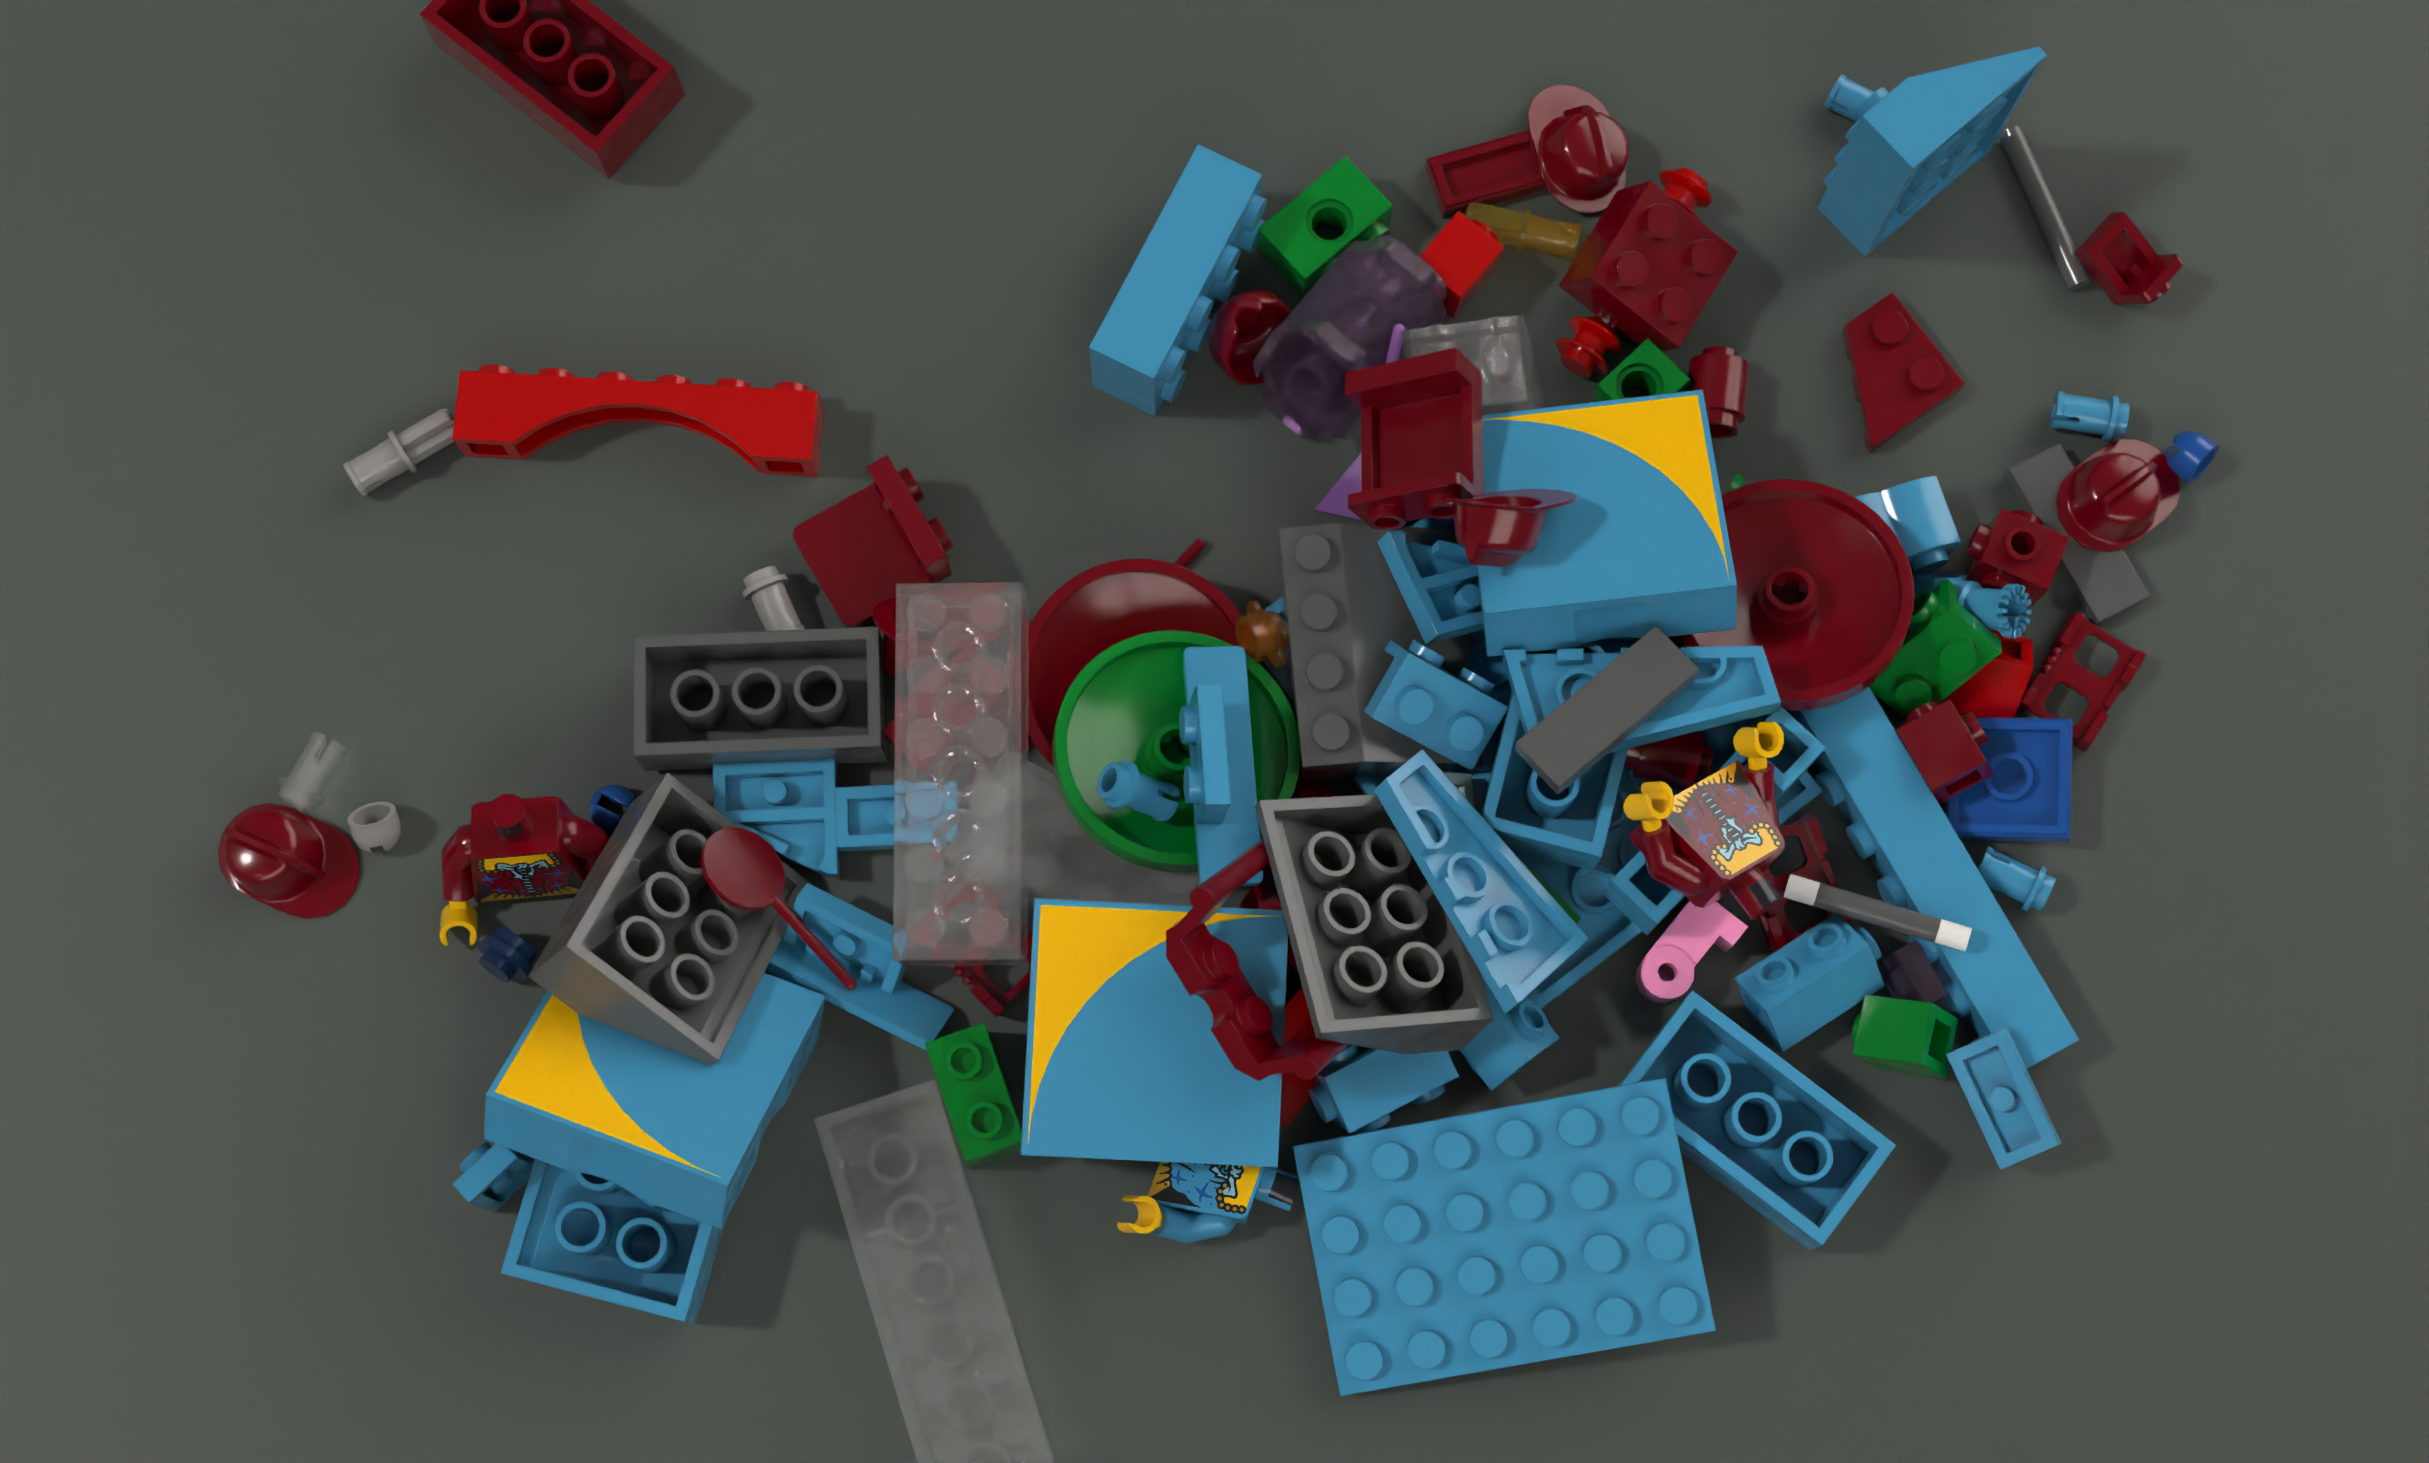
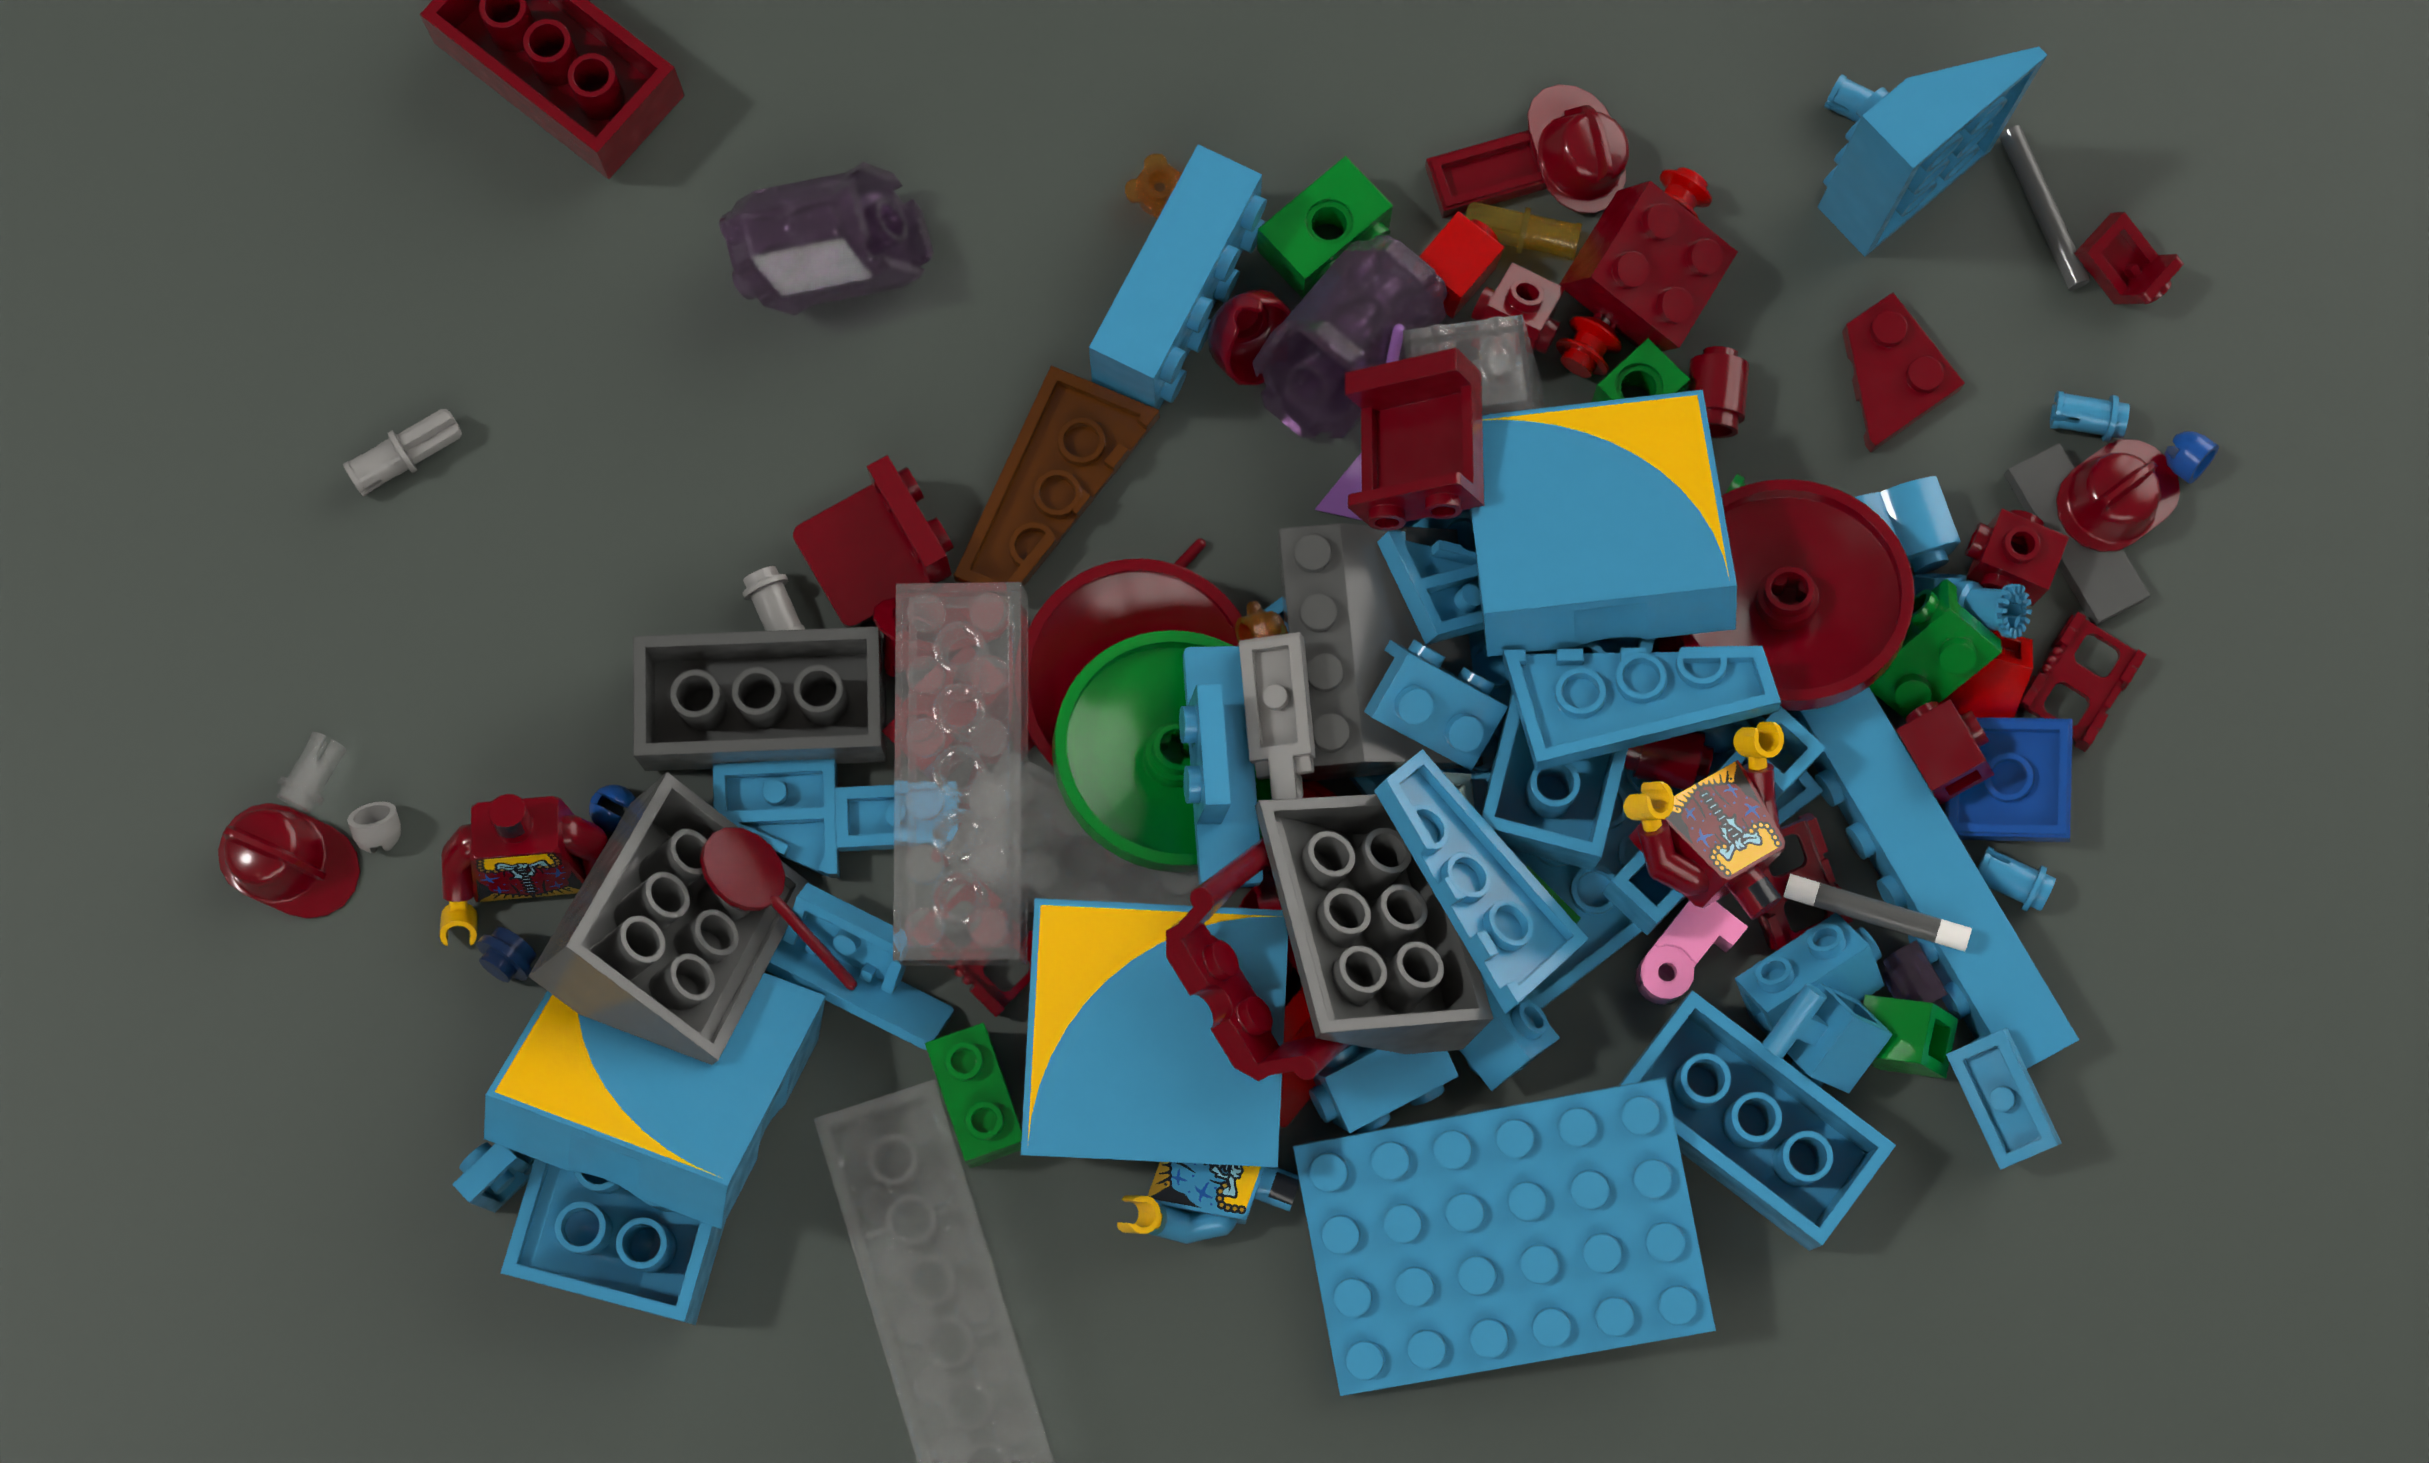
(521, 413): red arch -> none
(825, 240): none -> clear purple brick
(1054, 472): none -> reddish brown wing
(1125, 786): dark azure pin -> none
(1142, 188): none -> clear orange plate
(1278, 711): none -> light grey hinge
(1503, 524): dark red piece -> none
(1528, 295): none -> dark red brick
(1606, 710): dark grey tile -> none
(1828, 1036): none -> dark azure brick

